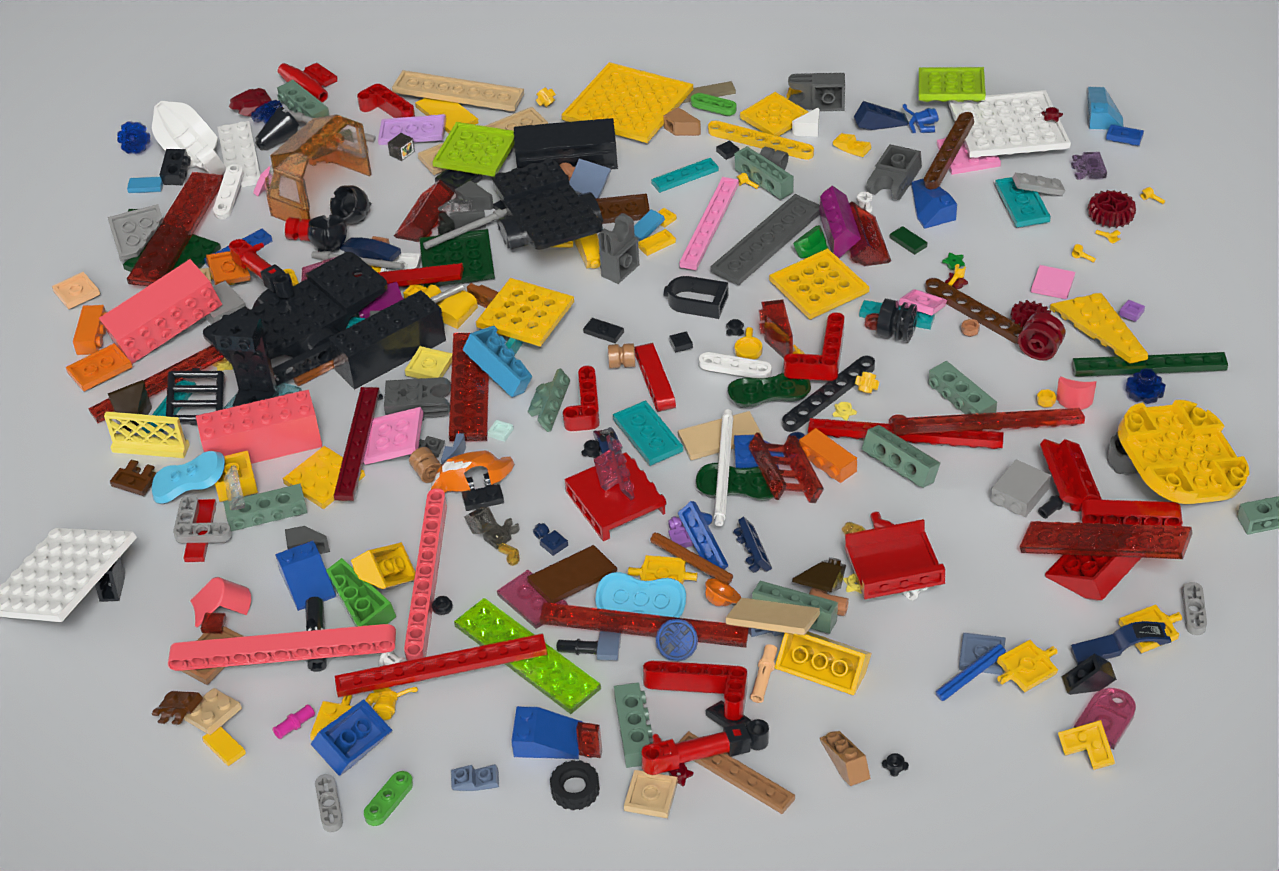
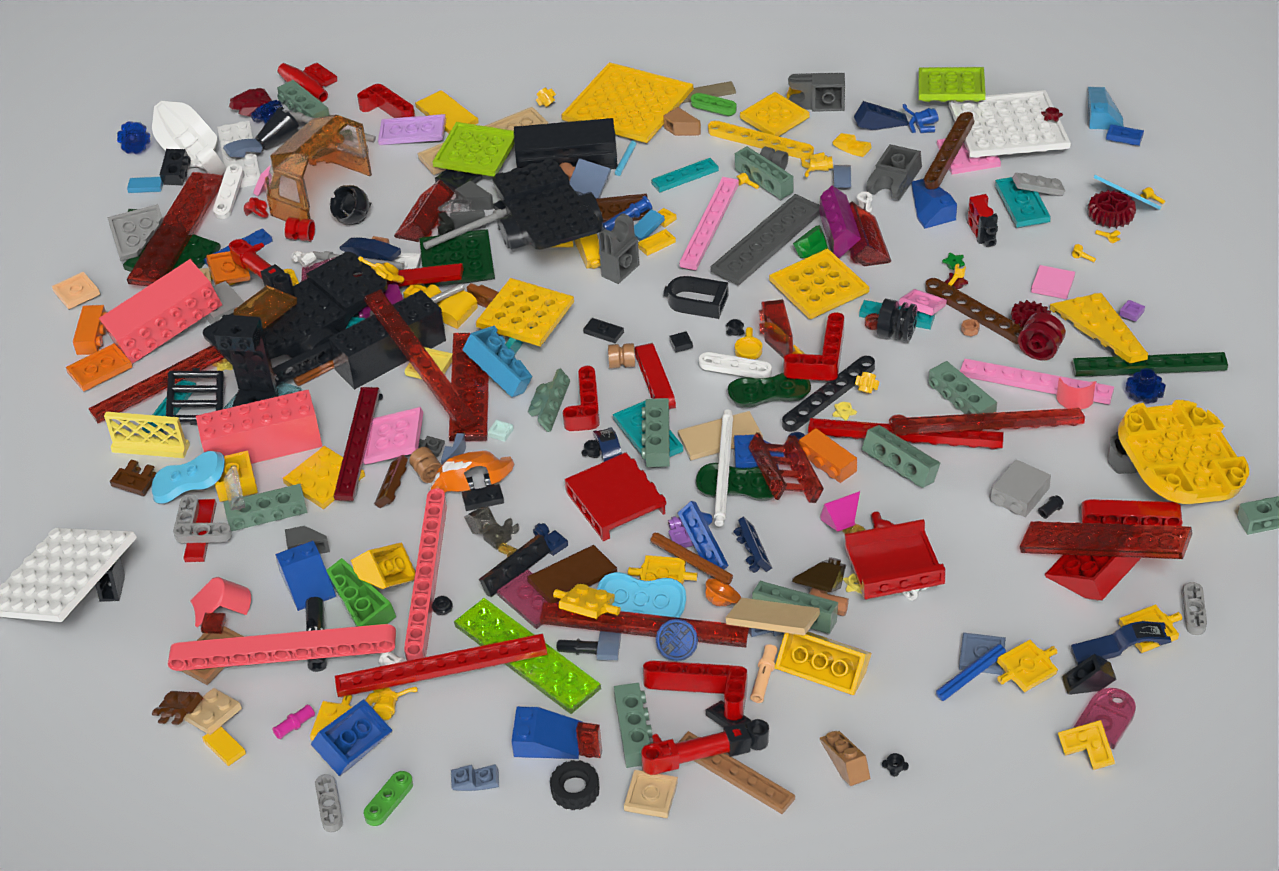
(131, 400): dark brown slope -> none
(240, 147): none -> sand blue slope
(253, 204): none -> red piece
(267, 305): none -> clear orange plate
(306, 259): none -> white bar
(327, 233): black piece -> none
(385, 270): none -> yellow piece
(391, 481): none -> reddish brown plate
(401, 146): clear smoke brick -> none
(416, 393): dark grey brick -> none
(421, 361): none -> clear red plate
(458, 90): tan plate -> none
(514, 565): none -> black plate
(587, 601): none -> yellow plate
(612, 468): clear pink bracket -> none
(625, 158): none -> medium azure bar
(633, 211): none -> blue pin
(656, 433): none -> sand green brick
(684, 774): dark red plate -> none
(727, 150): black plate -> none
(807, 124): white slope -> none
(817, 162): none -> yellow piece
(841, 512): none -> dark pink slope
(842, 176): none -> sand blue slope
(908, 240): dark green tile -> none
(982, 220): none -> hips
(1029, 379): none -> bright pink plate
(1046, 398): yellow tile -> none
(1070, 472): red brick -> none
(1093, 167): clear purple plate -> none
(1127, 192): none -> medium azure piece

